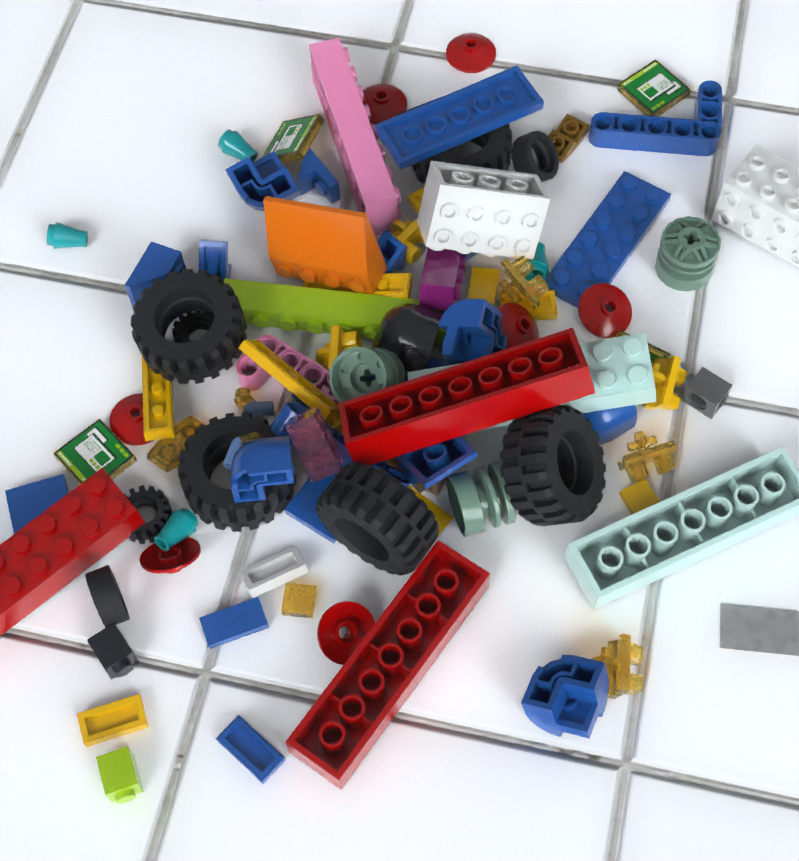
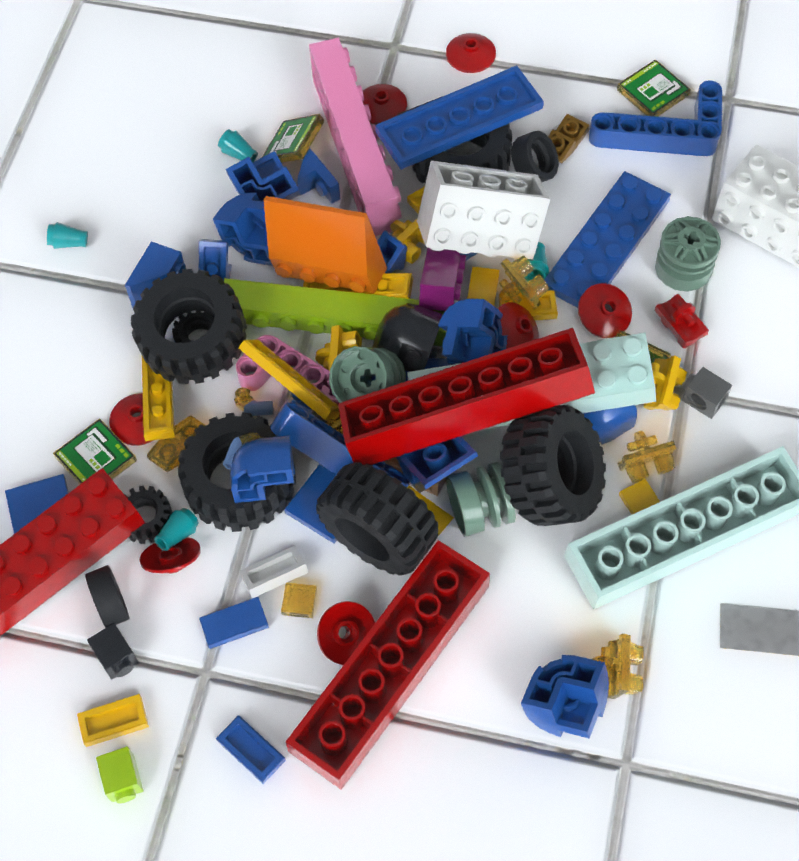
(244, 227): none -> blue brick
(314, 444): clear pink brick -> none
(681, 320): none -> red hips

